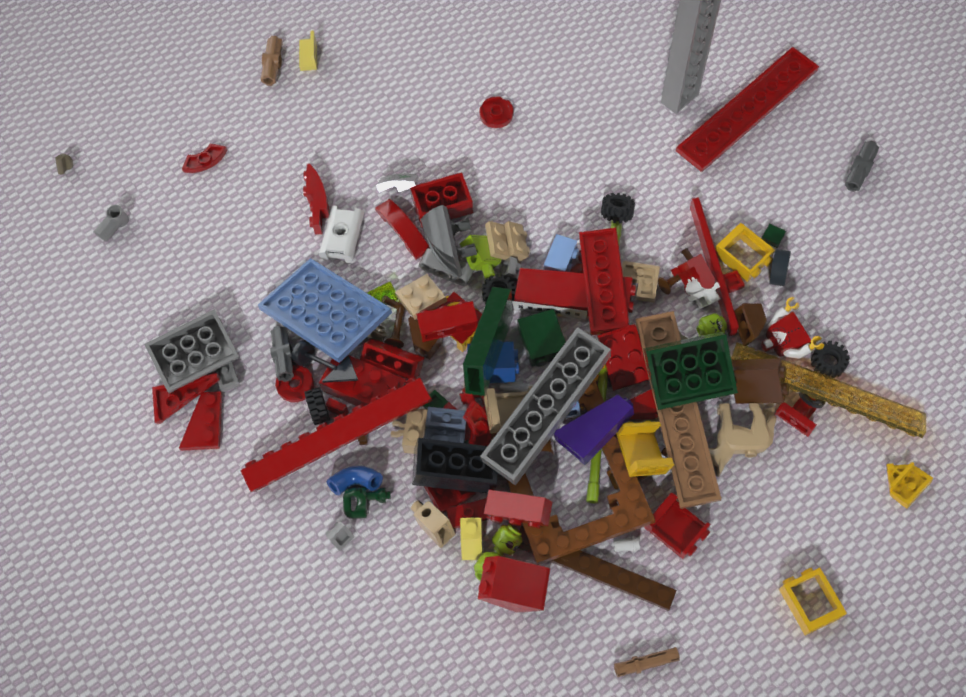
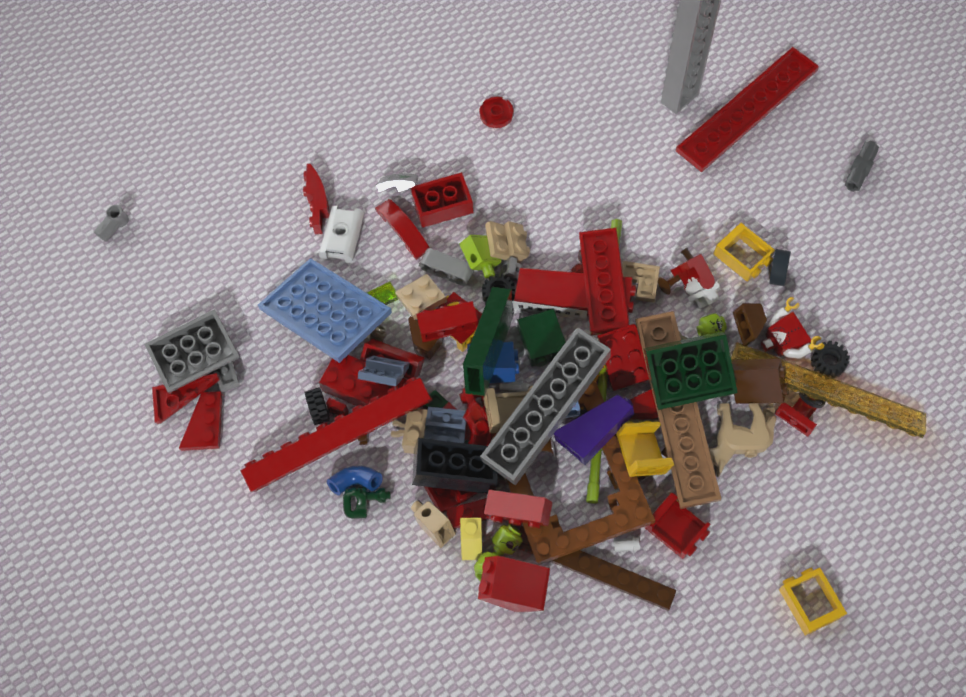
(63, 163): dark tan plate -> none
(204, 160): red tile -> none
(271, 60): medium nougat piece -> none
(282, 353): dark grey piece -> none
(296, 394): red tile -> none
(305, 353): black piece -> none
(308, 53): light yellow panel -> none
(339, 536): light grey tile -> none
(383, 370): none -> sand blue slope
(395, 340): reddish brown piece -> none
(440, 236): dark grey piece -> none
(561, 254): light blue brick -> none
(617, 207): black tyre -> none
(638, 664): medium nougat pin -> none
(714, 266): red tile -> none
(733, 281): red tile -> none
(773, 235): dark green tile -> none
(906, 482): yellow slope -> none

